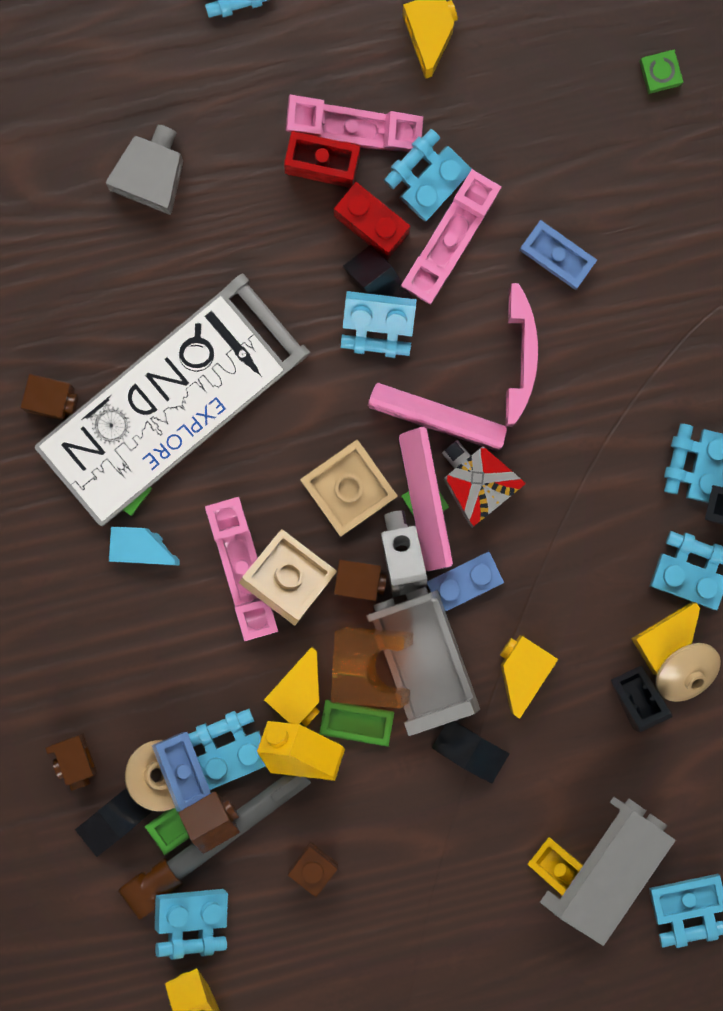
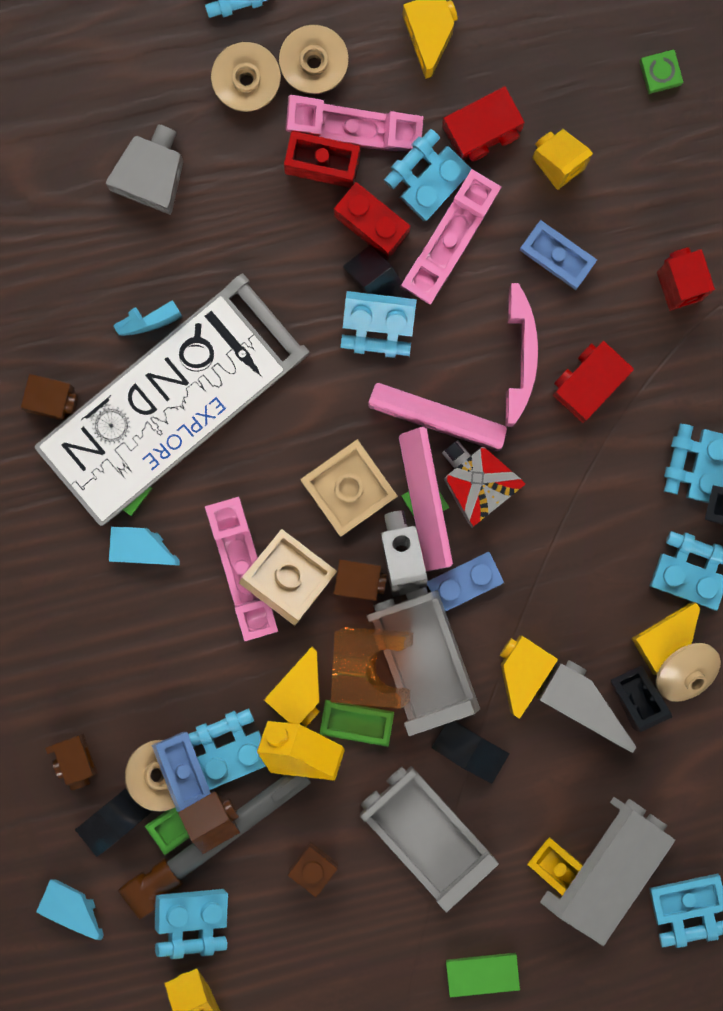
(70, 909): none -> medium azure slope
(159, 318): none -> medium azure slope
(243, 60): none -> tan dish
(309, 43): none -> tan dish
(428, 837): none -> light grey panel
(482, 975): none -> bright green tile
(483, 125): none -> red brick
(561, 157): none -> yellow slope
(580, 700): none -> light grey slope
(592, 381): none -> red brick
(685, 278): none -> red brick

